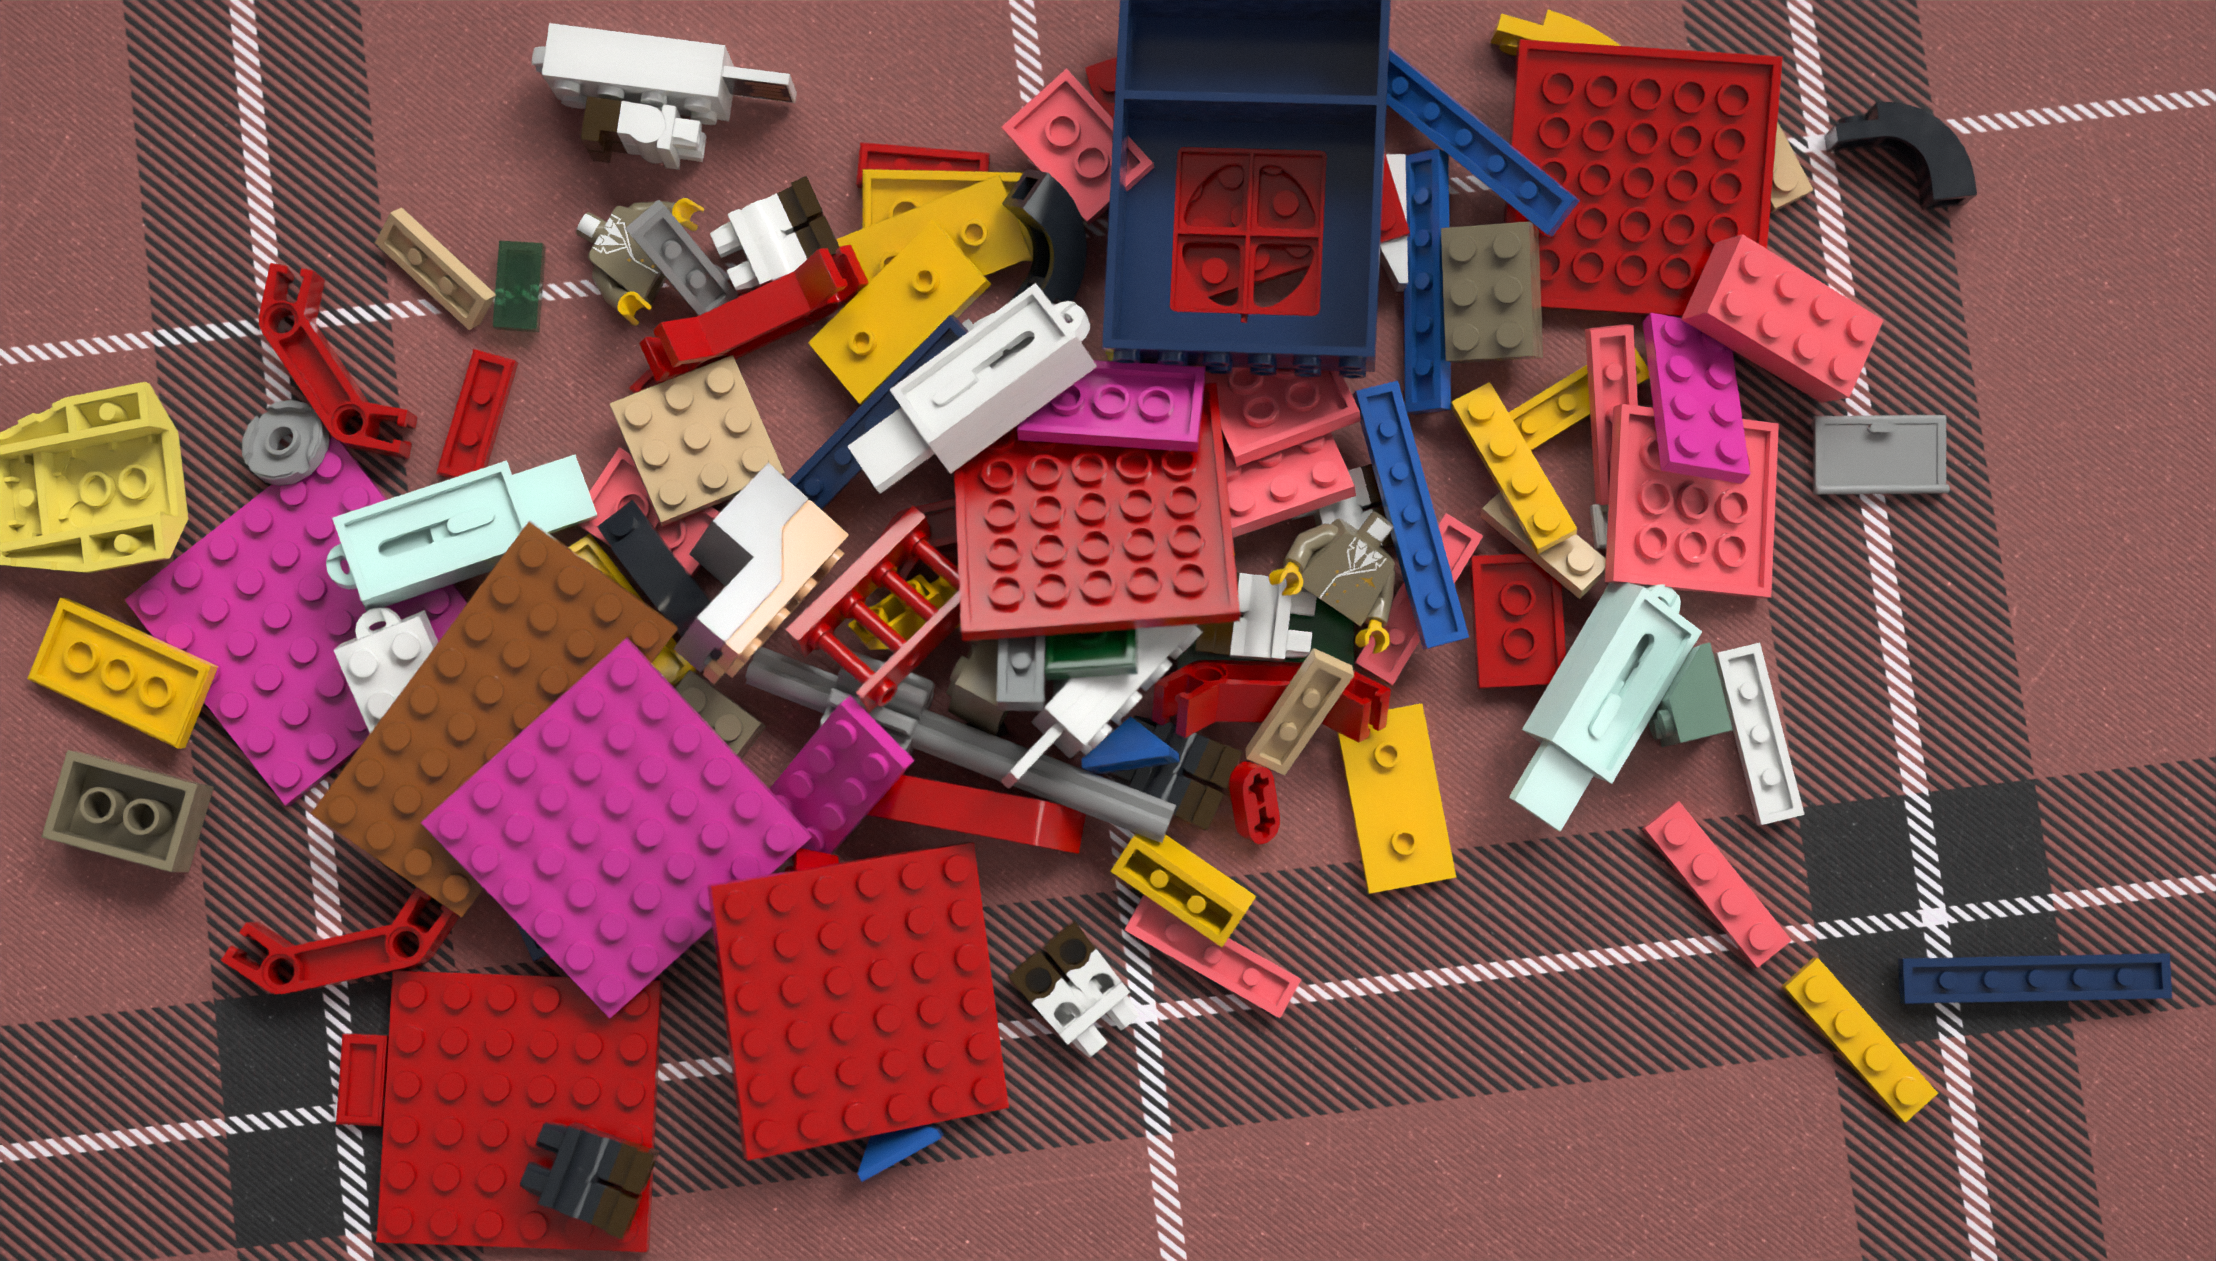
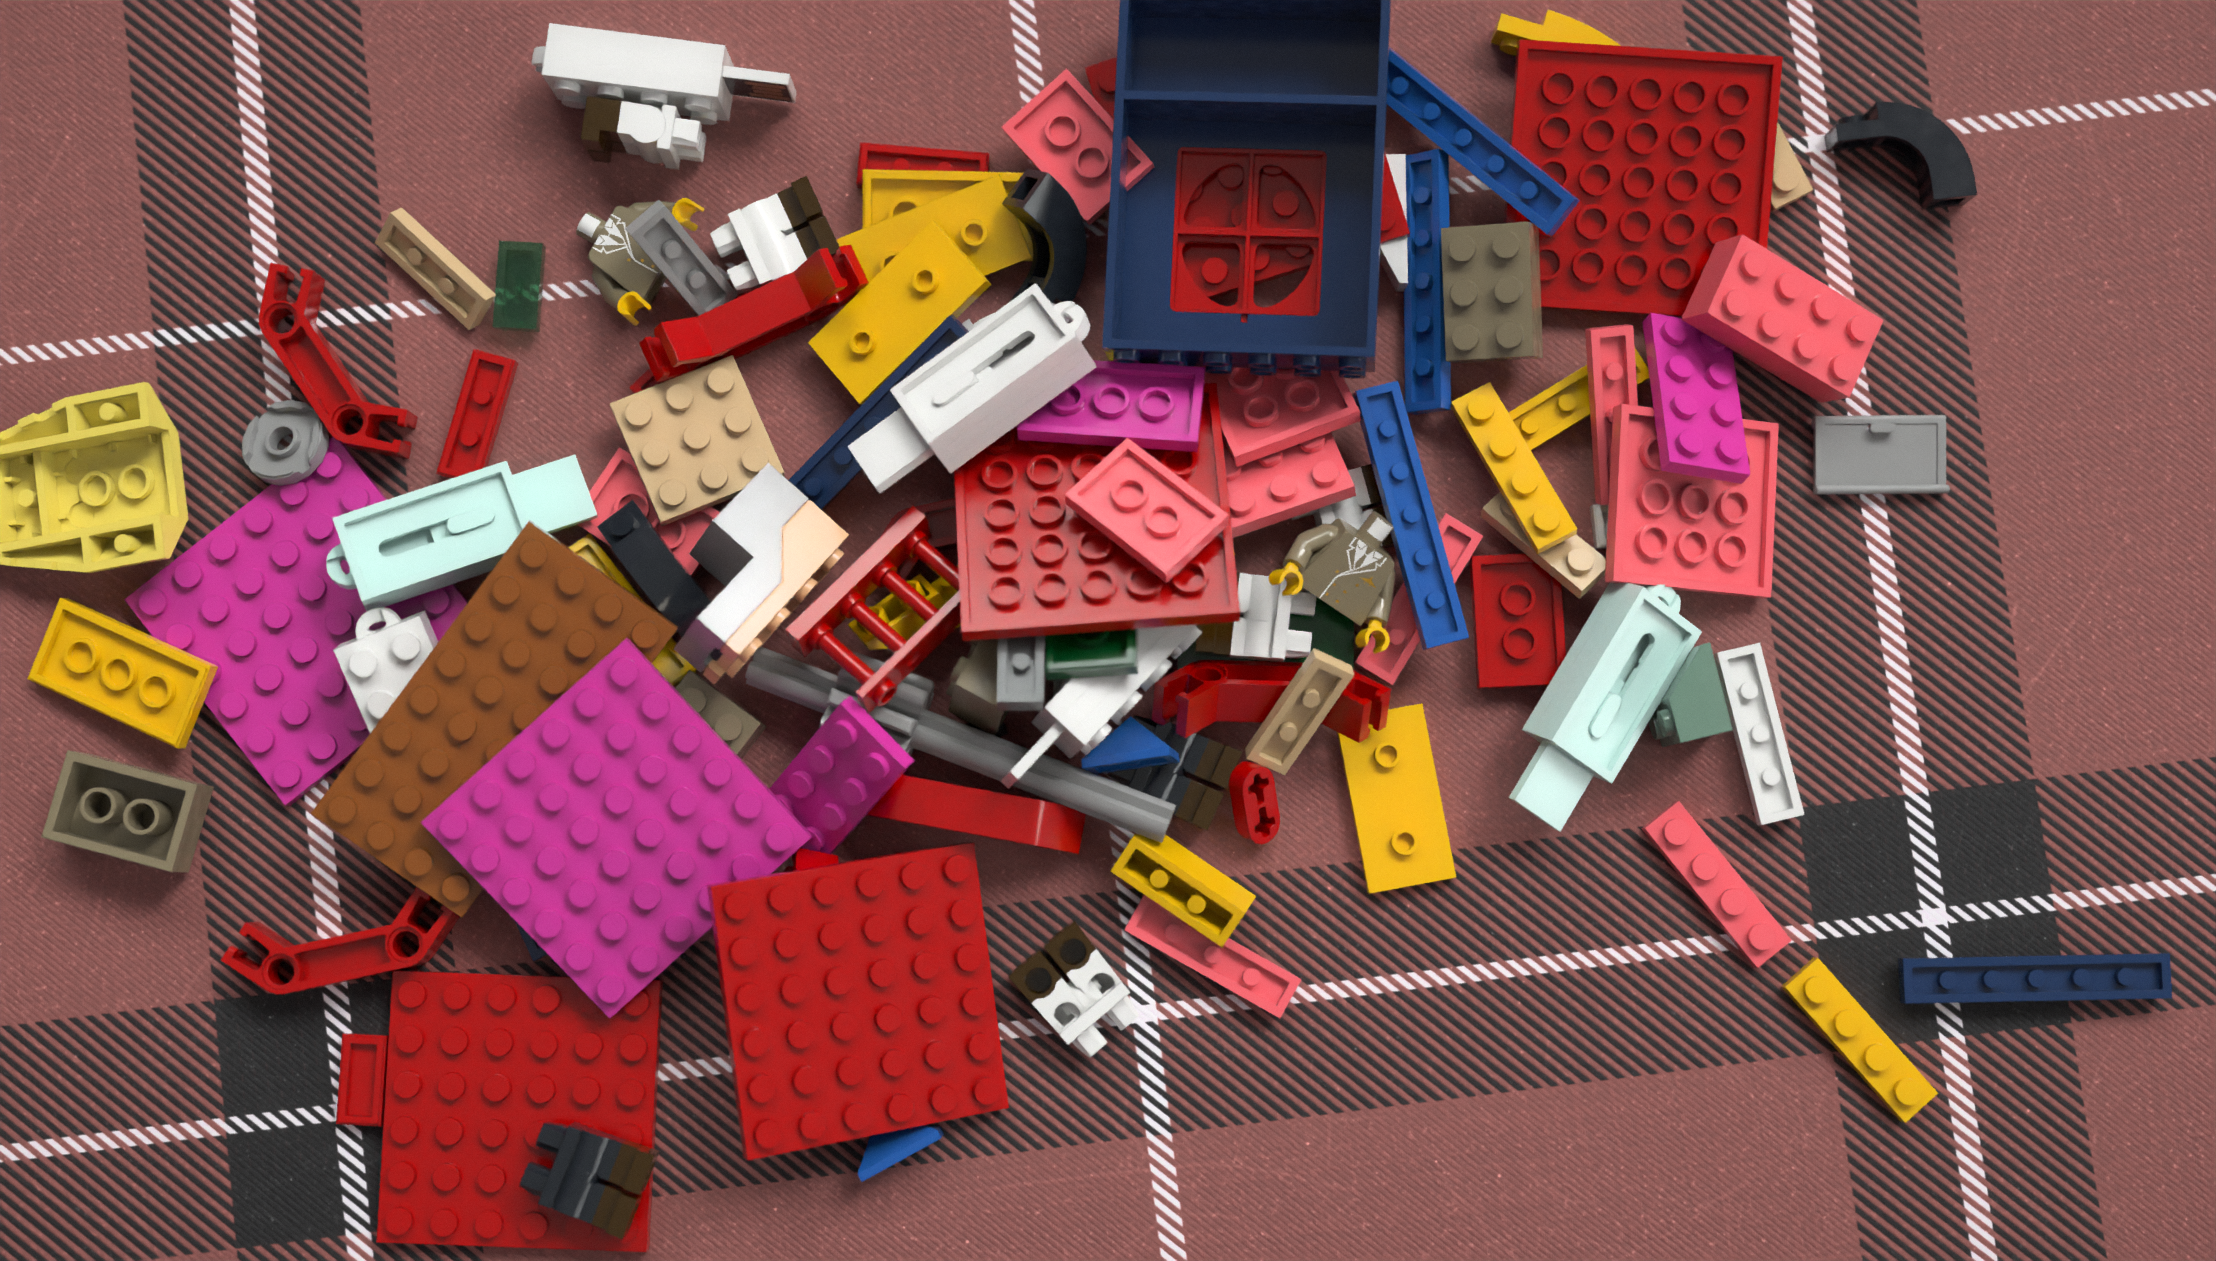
(1146, 509): none -> coral plate

